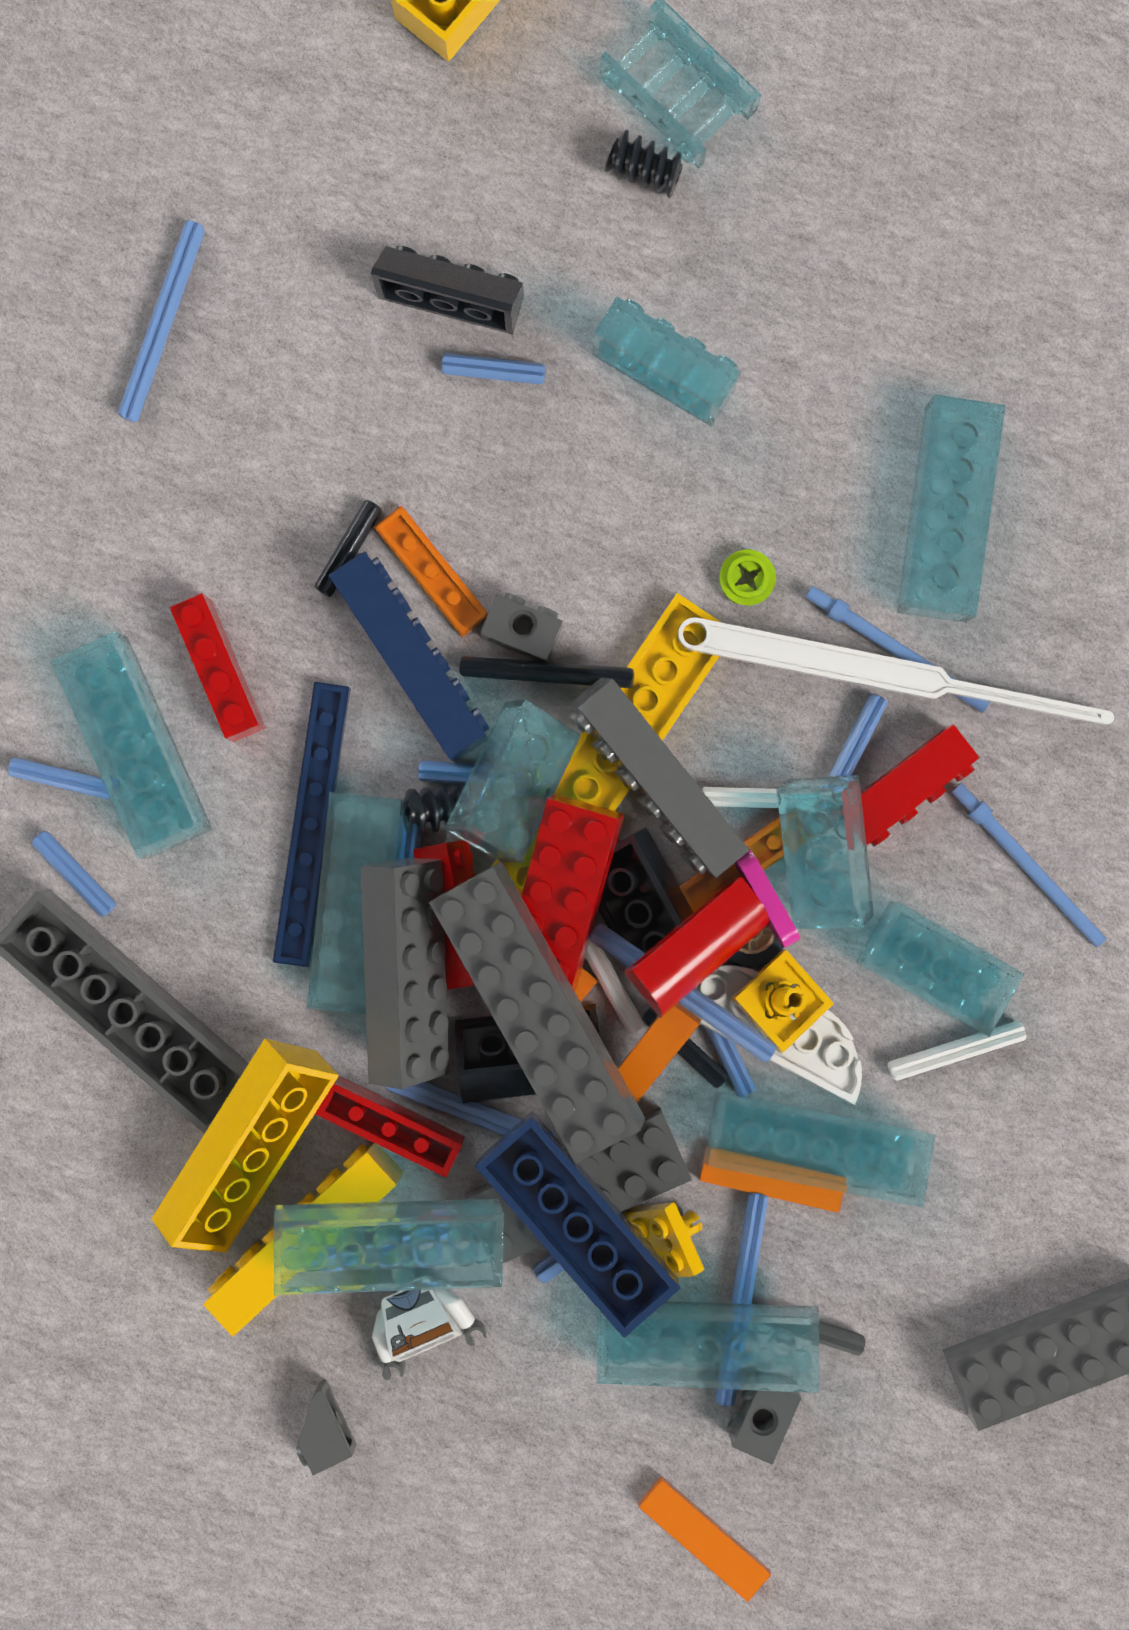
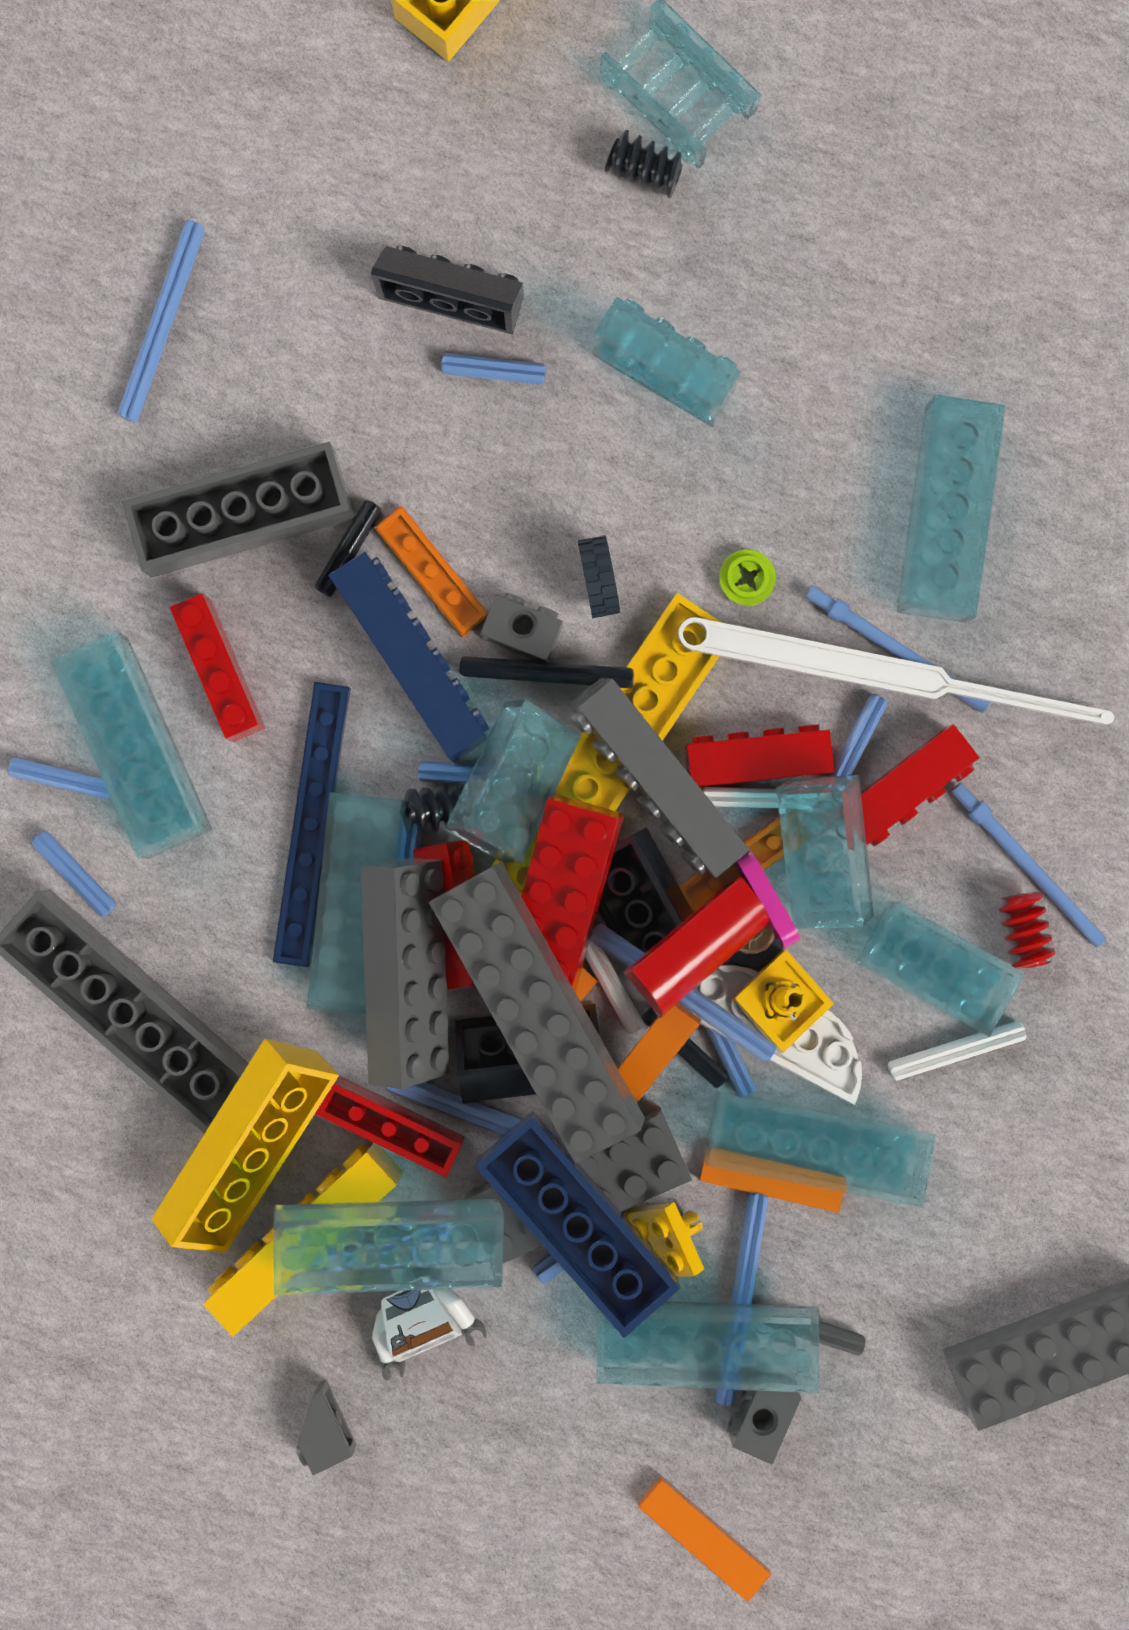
(238, 510): none -> dark grey brick
(599, 576): none -> black wheel
(760, 758): none -> red brick
(1027, 930): none -> red piece

